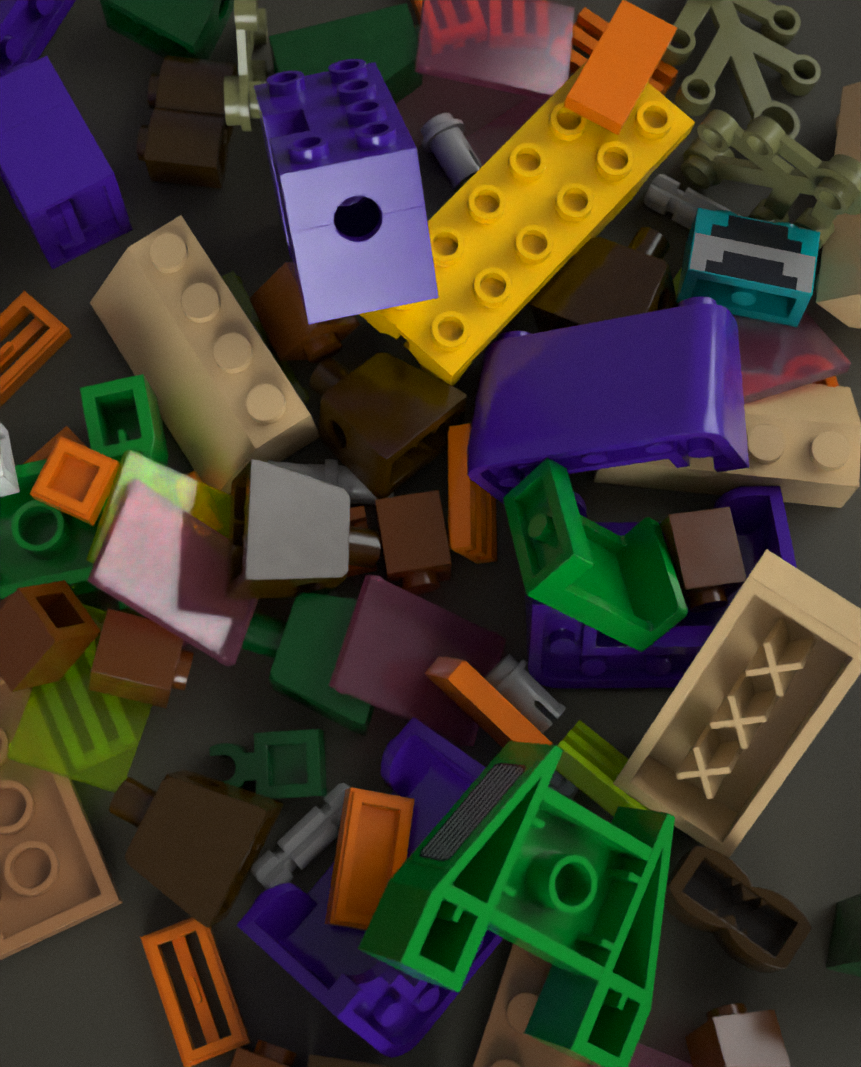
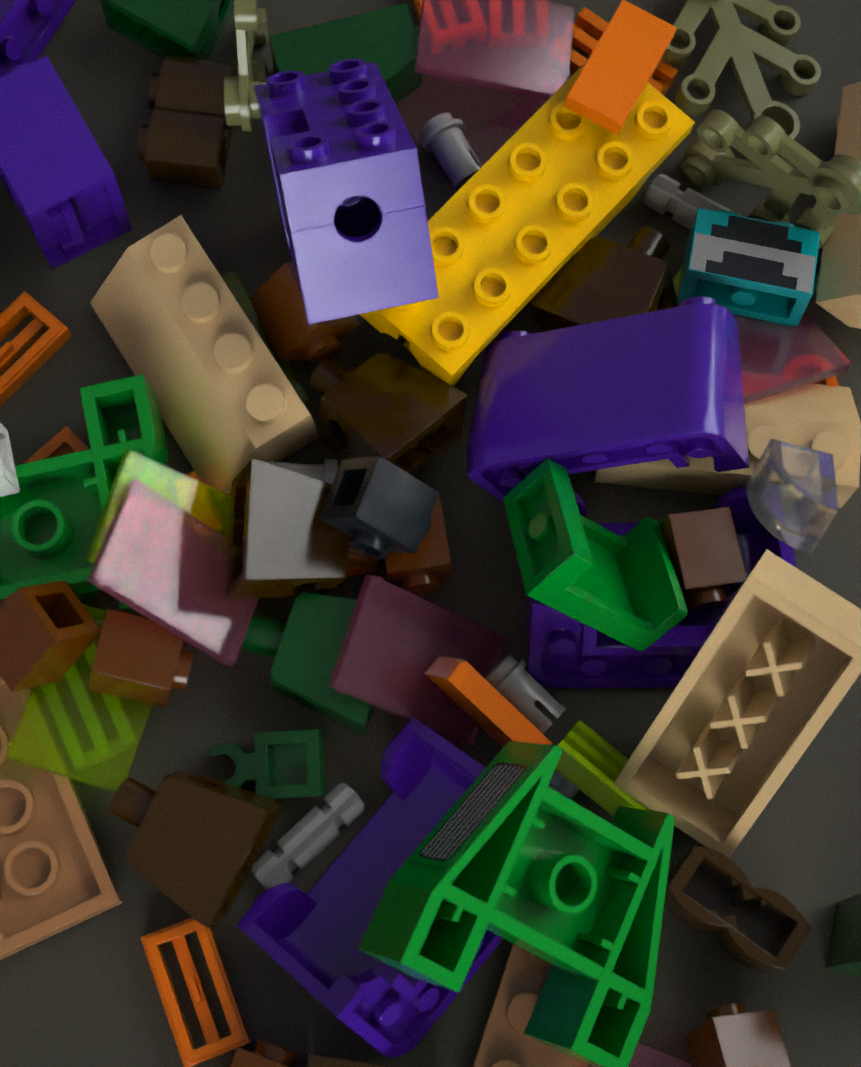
(75, 480): orange tile -> none
(367, 854): orange tile -> none
(379, 507): none -> black brick
(470, 507): orange tile -> none
(794, 493): none -> clear brick

